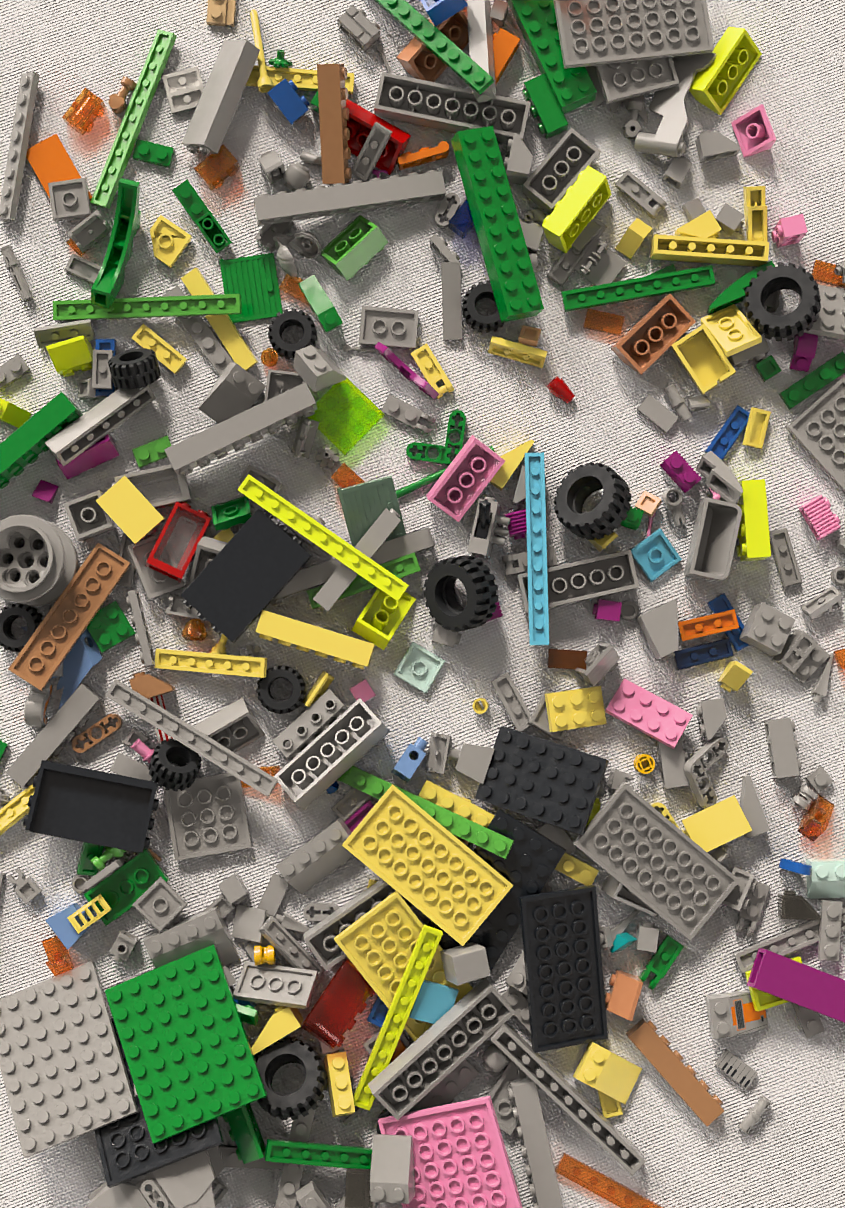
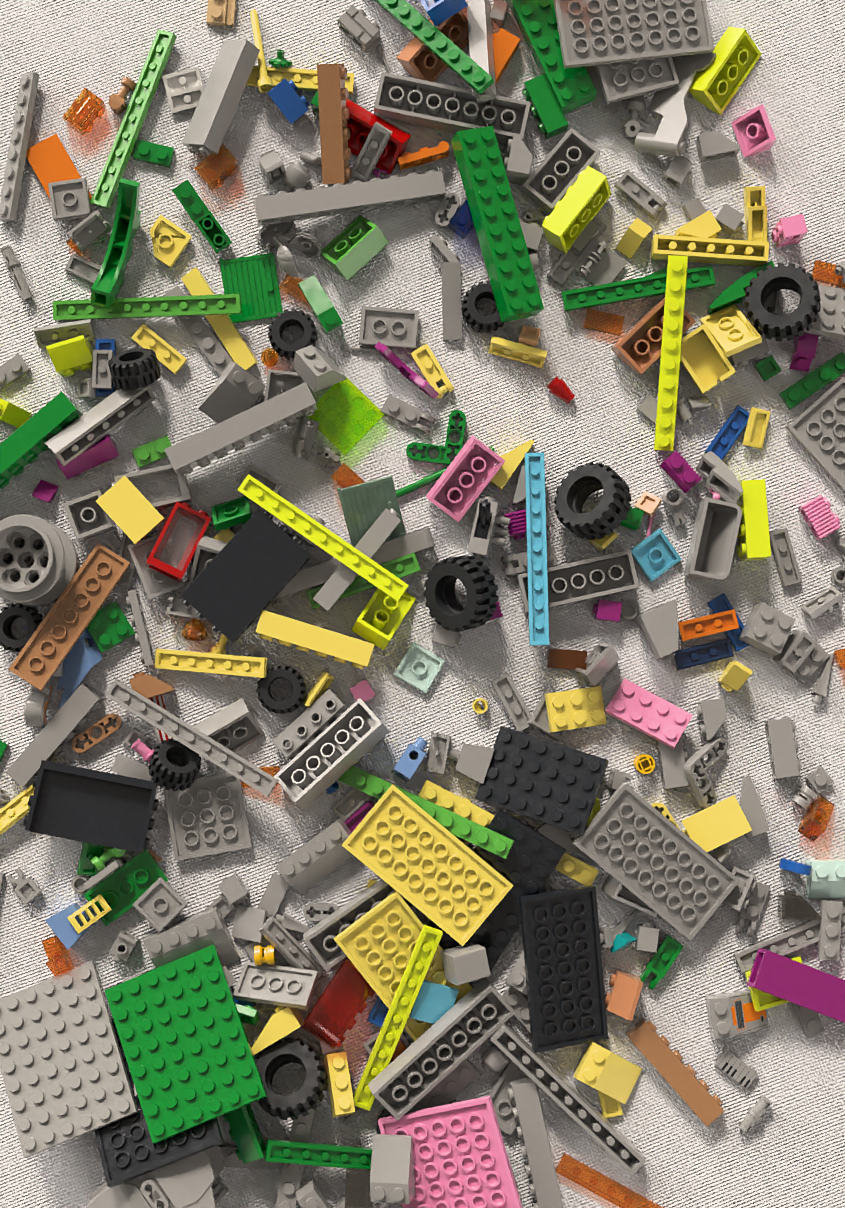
(671, 352): none -> neon yellow plate

